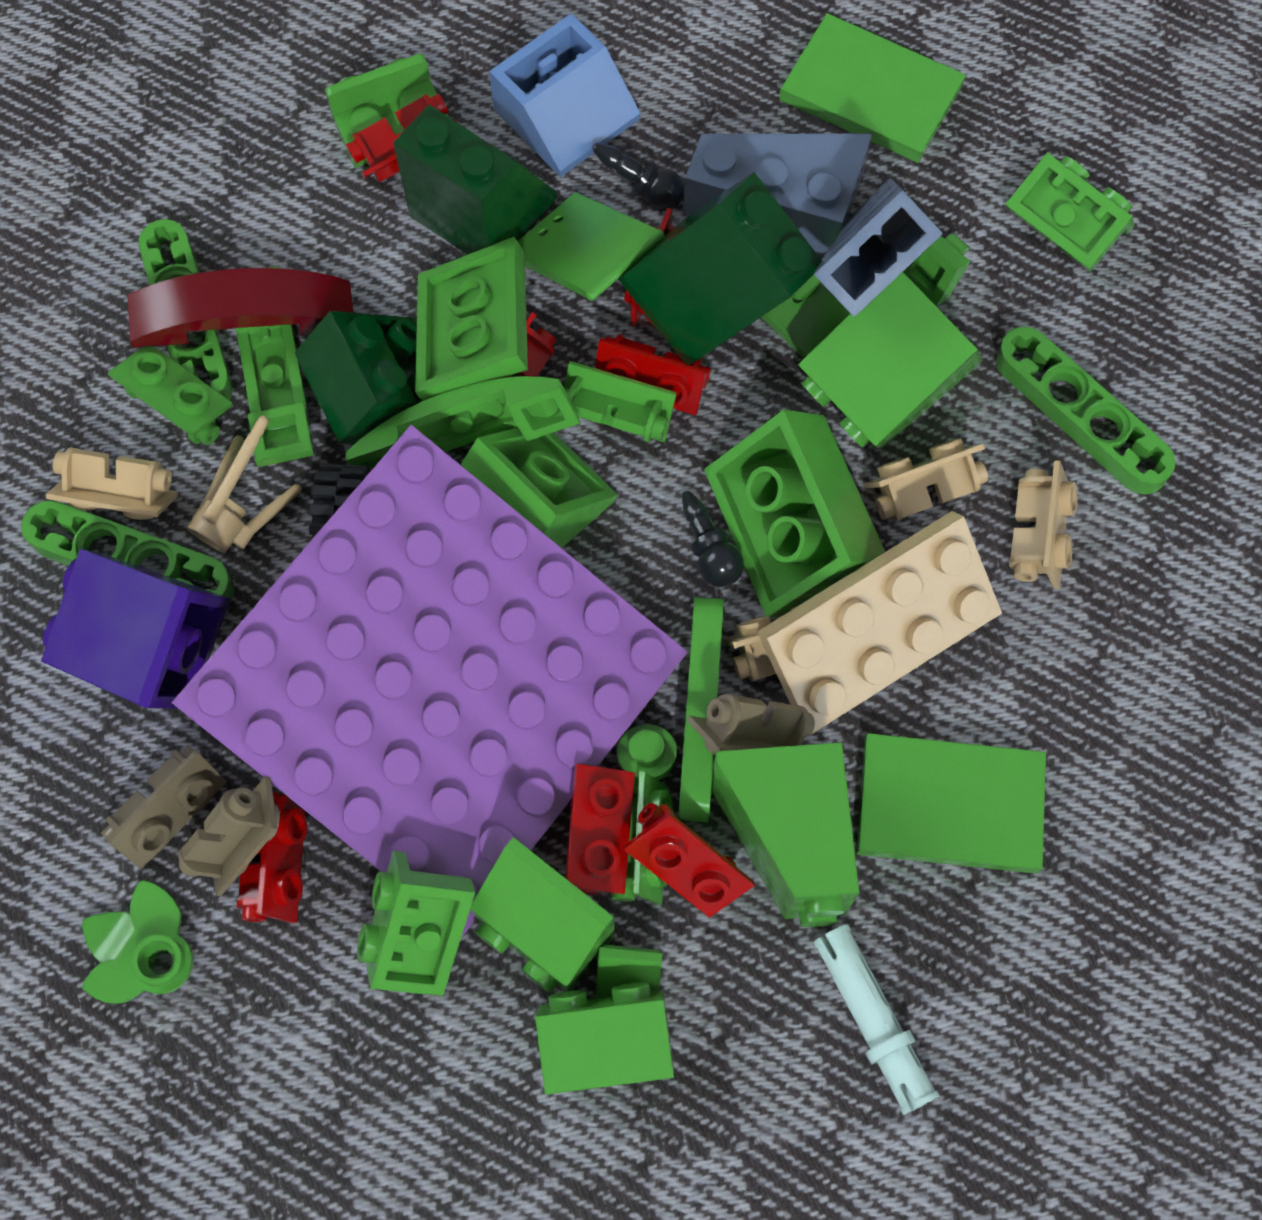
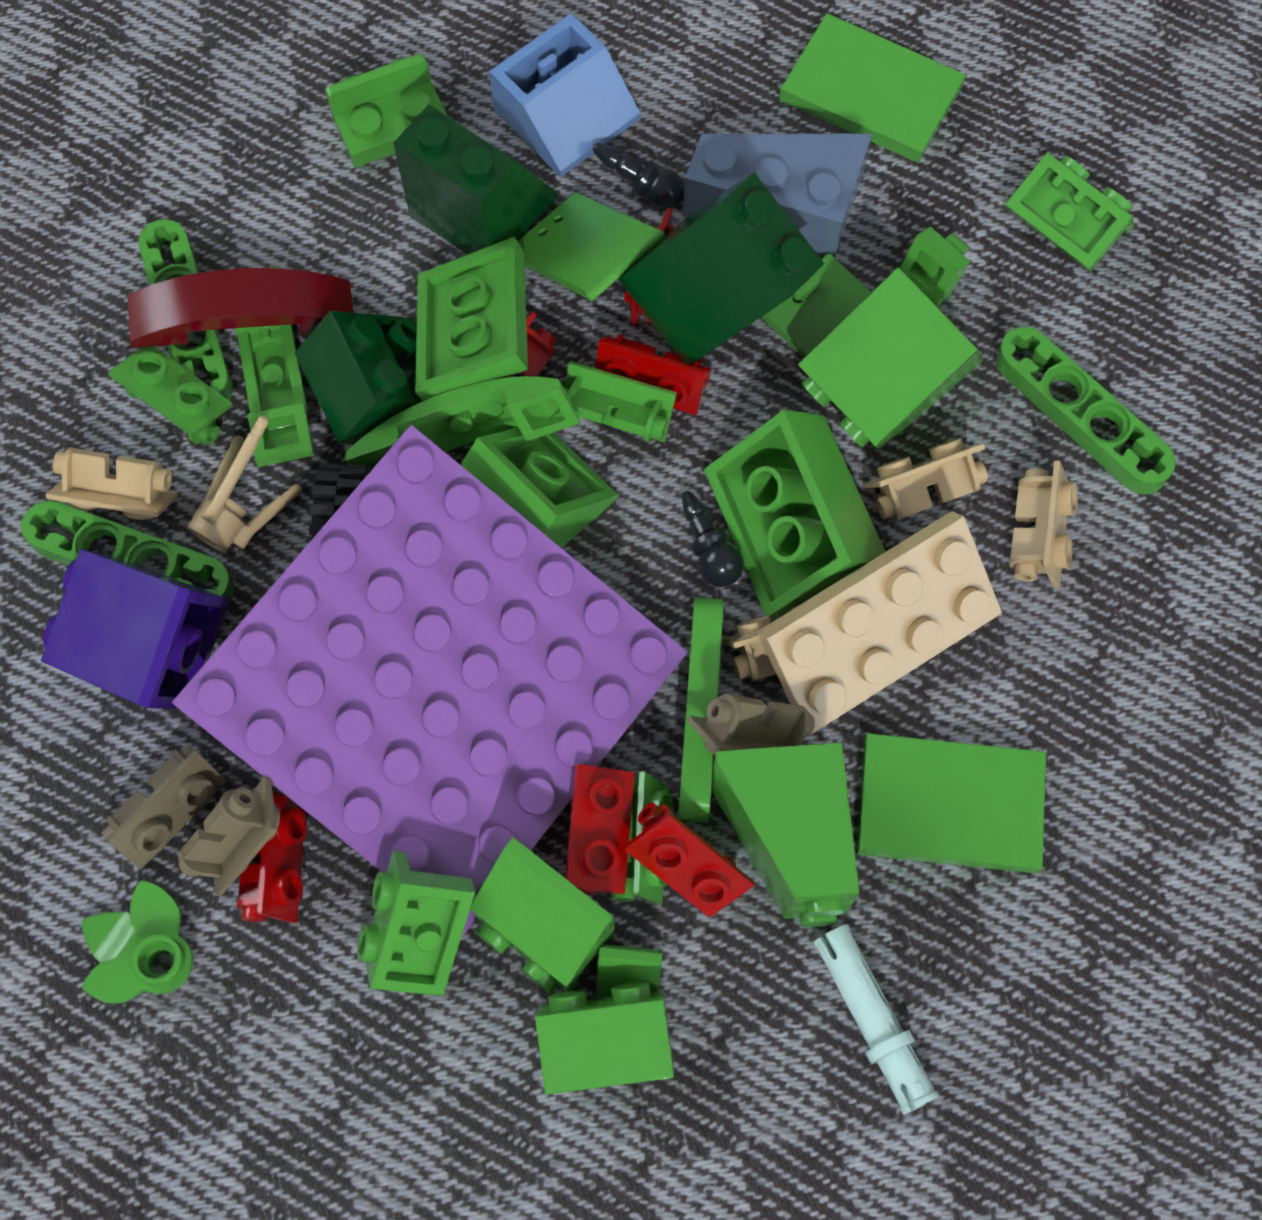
(376, 141): red hinge -> none
(647, 750): bright green plate -> none
(875, 247): sand blue slope -> none

